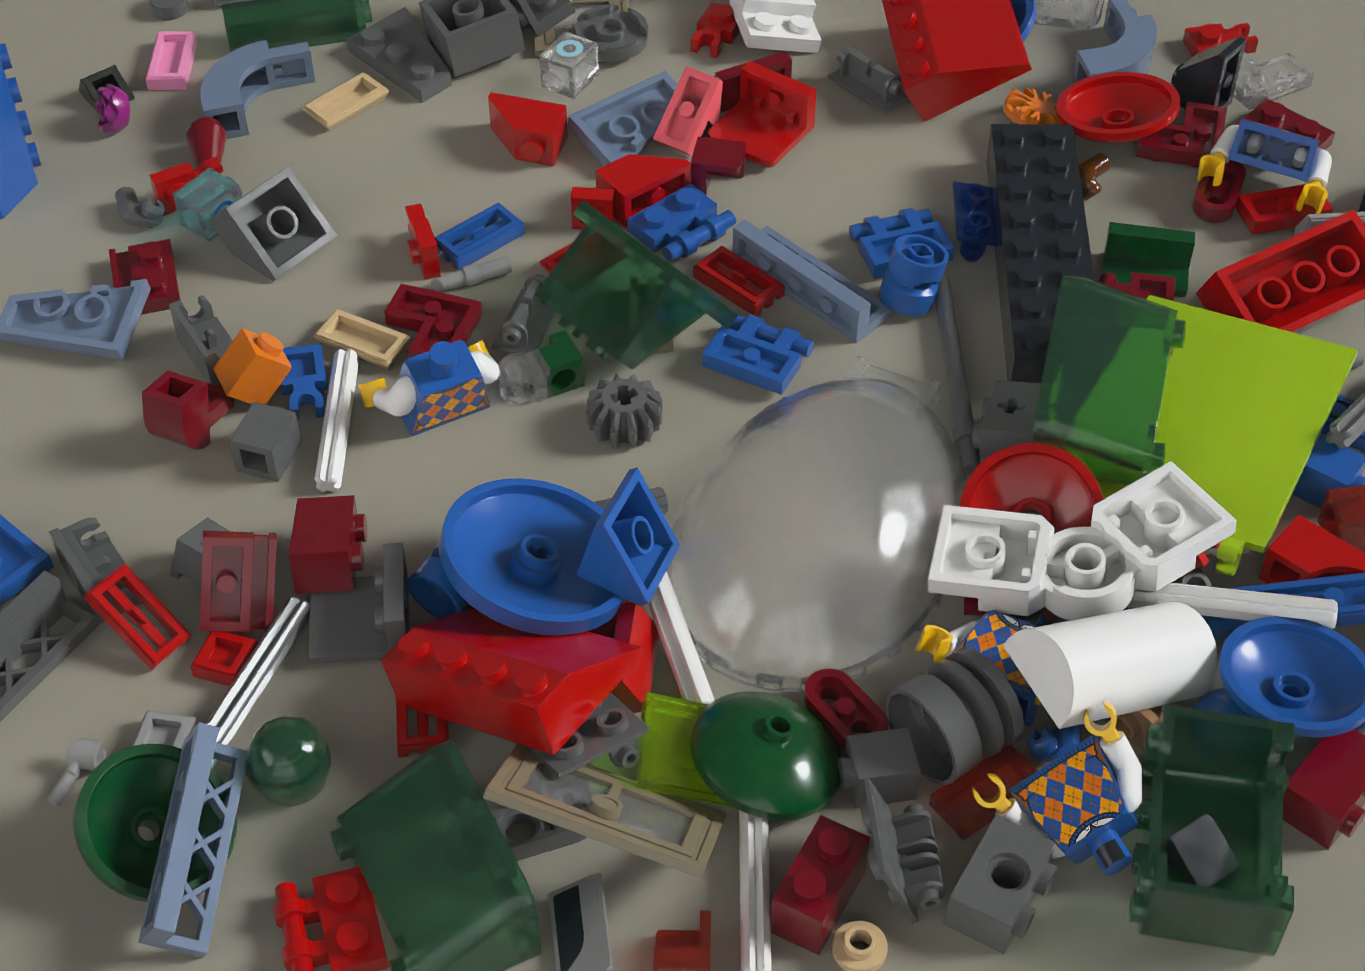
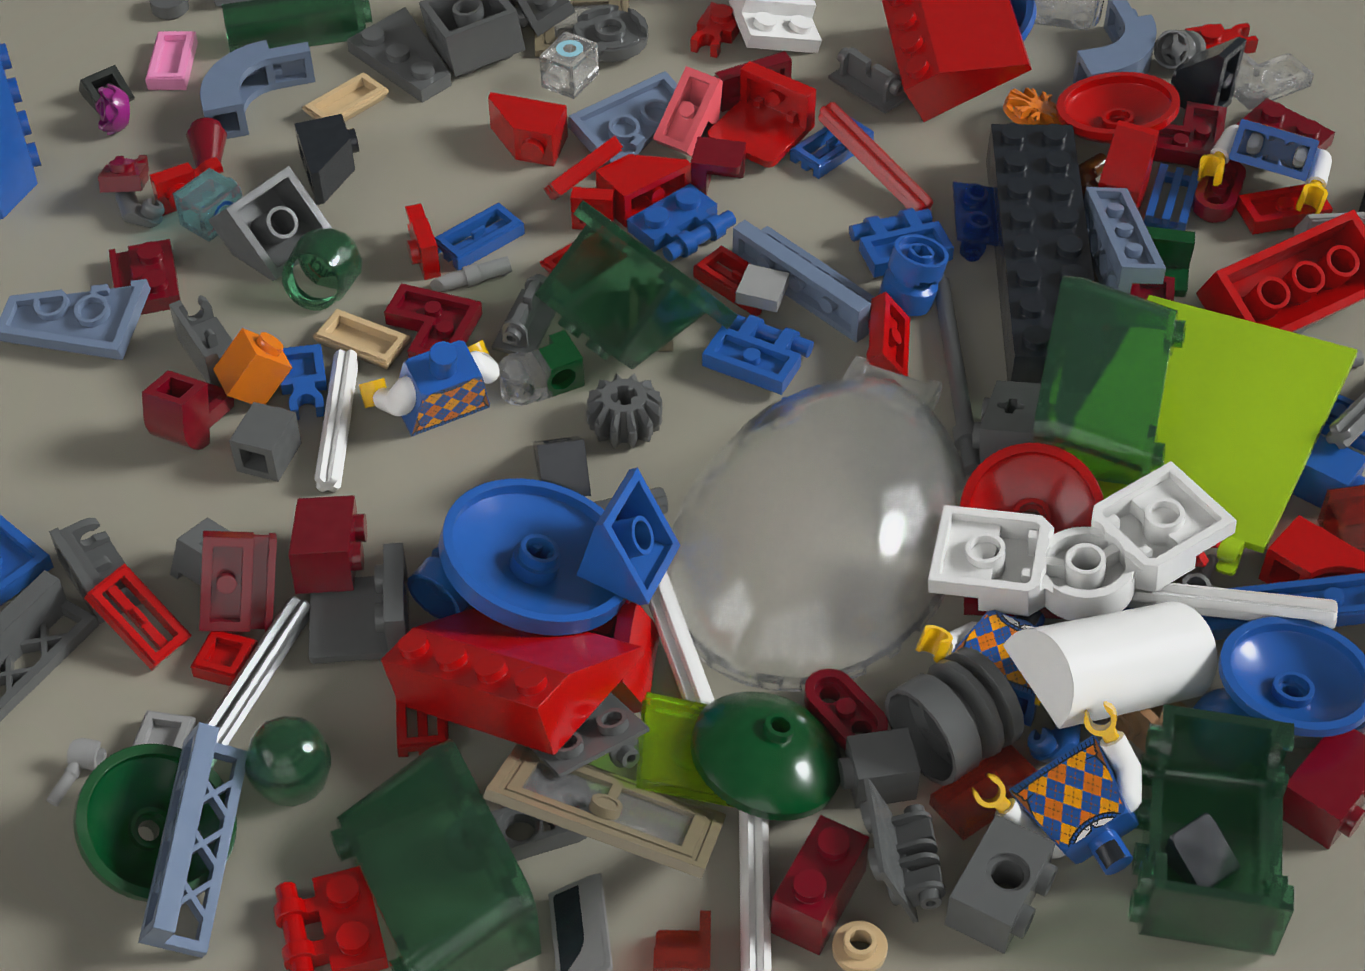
(124, 175): none -> dark red plate
(326, 154): none -> black slope
(328, 260): none -> clear green helmet
(563, 463): none -> black slope
(583, 168): none -> red tile
(762, 288): none -> light grey tile
(827, 157): none -> blue tile
(874, 158): none -> red axle
(888, 335): none -> red plate
(1119, 240): none -> sand blue fence
(1130, 160): none -> red slope
(1170, 47): none -> dark grey wheel
(1176, 180): none -> blue tile

